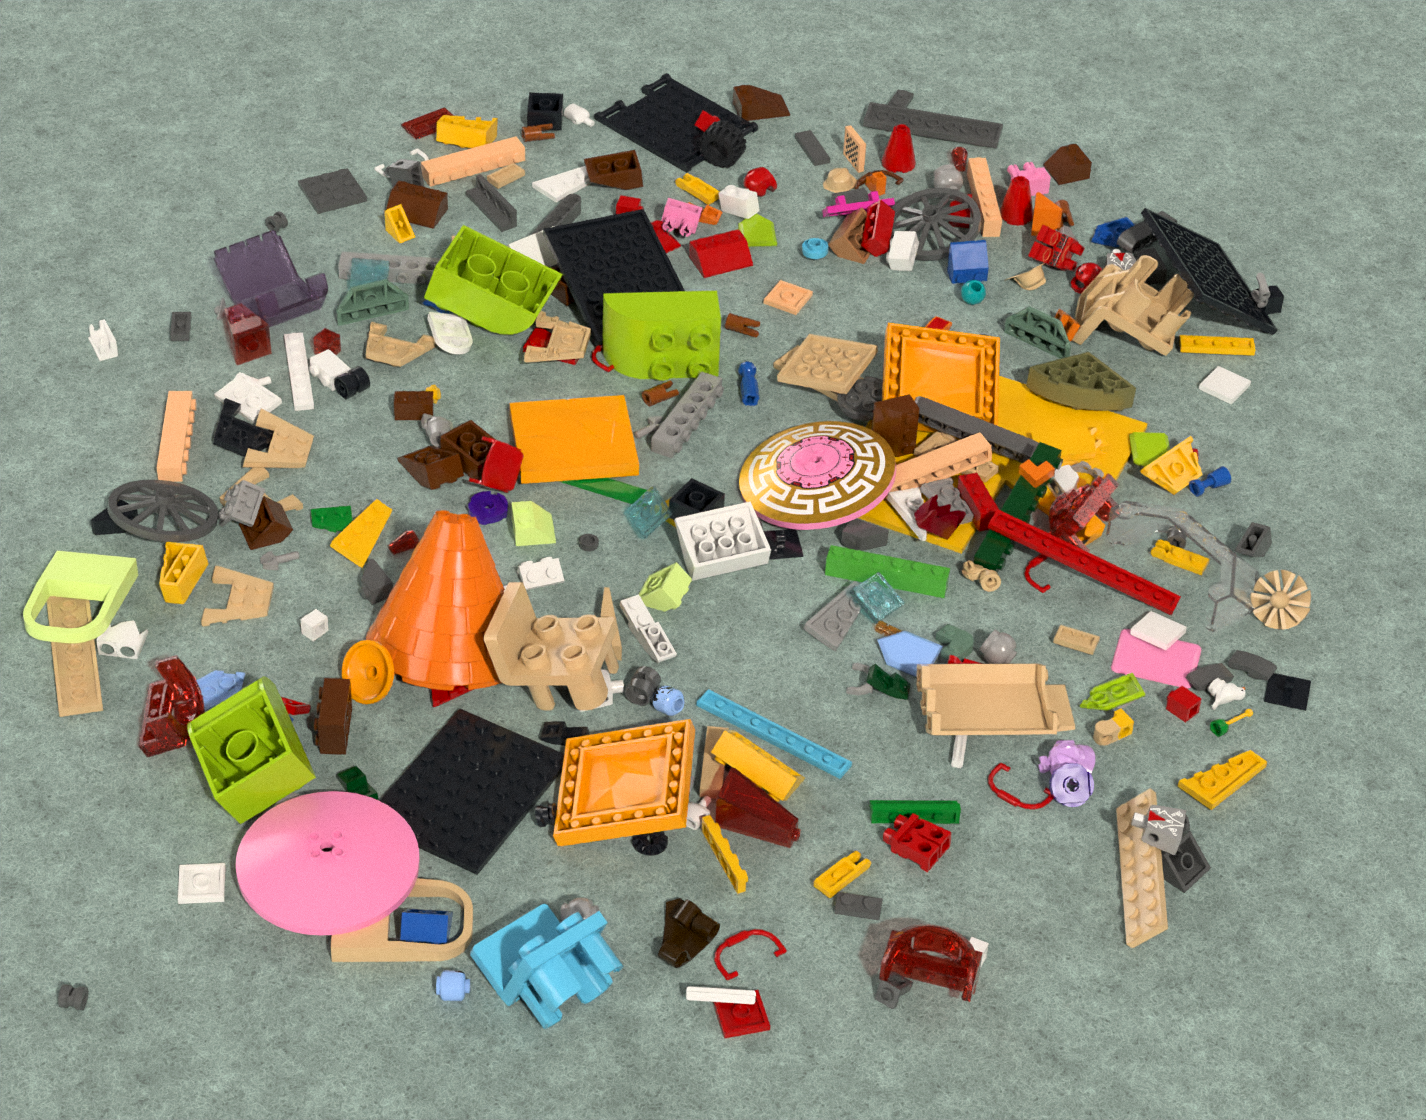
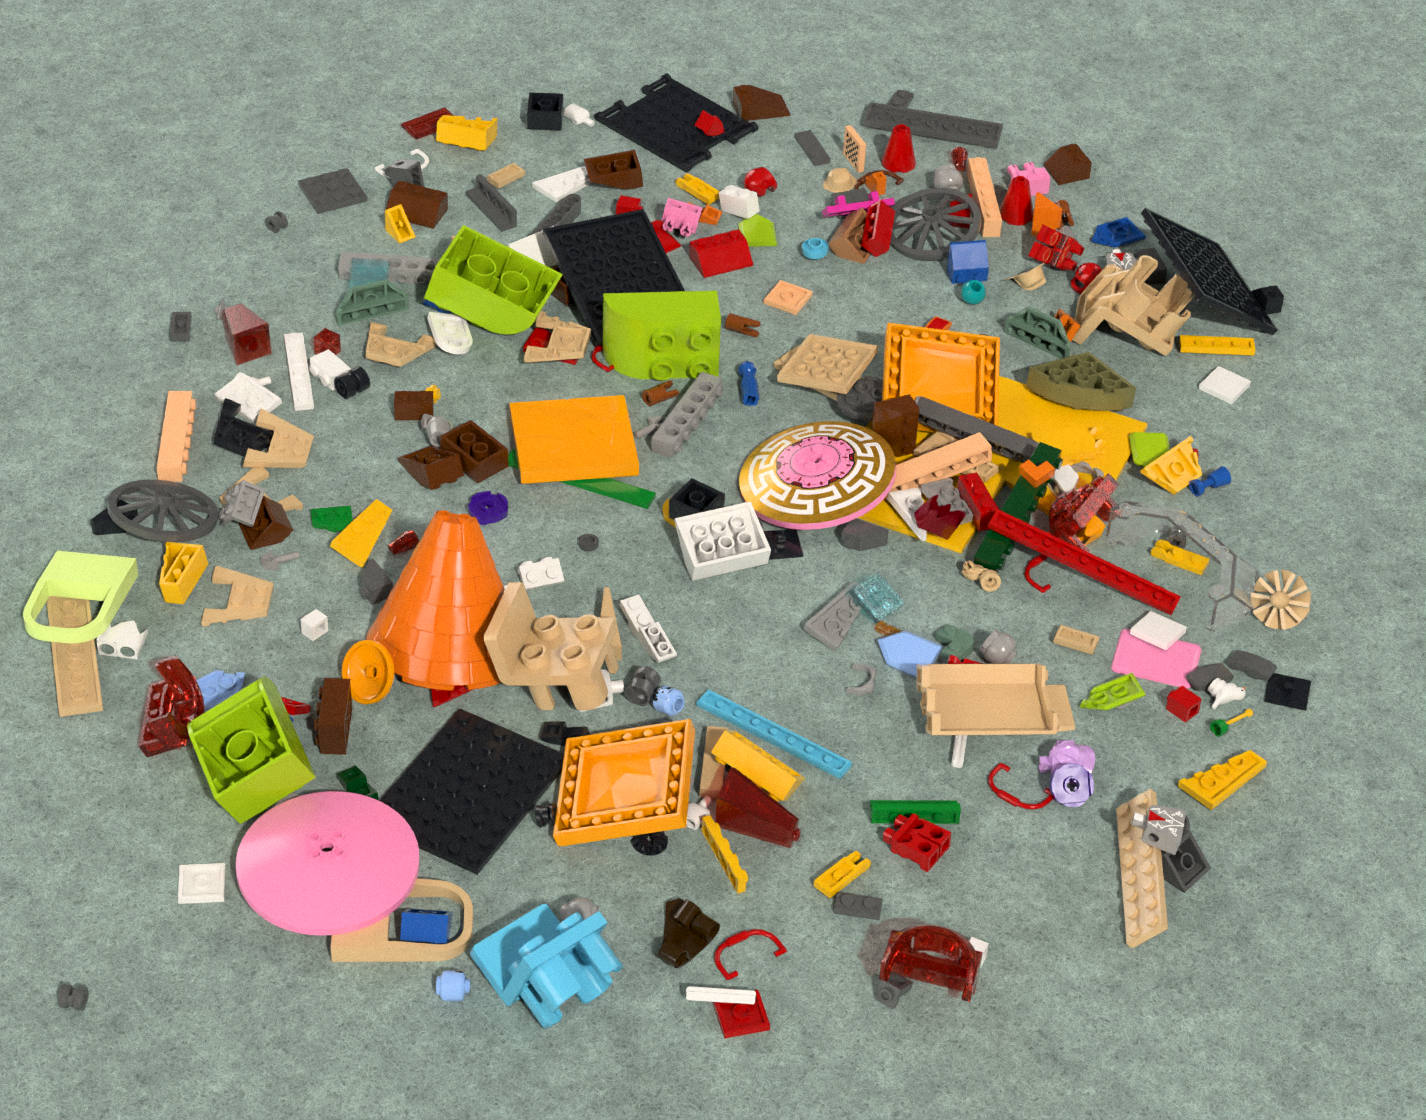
(103, 341): white hinge -> none
(267, 280): clear purple windscreen -> none
(472, 161): light nougat brick -> none
(500, 466): red piece -> none
(531, 524): yellowish green slope -> none
(534, 133): dark orange hinge -> none
(648, 513): clear light blue plate -> none
(665, 588): yellowish green slope -> none
(722, 144): black tyre -> none
(891, 685): dark green slope -> none
(898, 572): bright green brick -> none
(902, 250): white brick -> none
(1113, 729): leg -> none
(1139, 235): dark grey beam -> none
(1255, 541): dark grey slope -> none
(1257, 296): light grey cap -> none

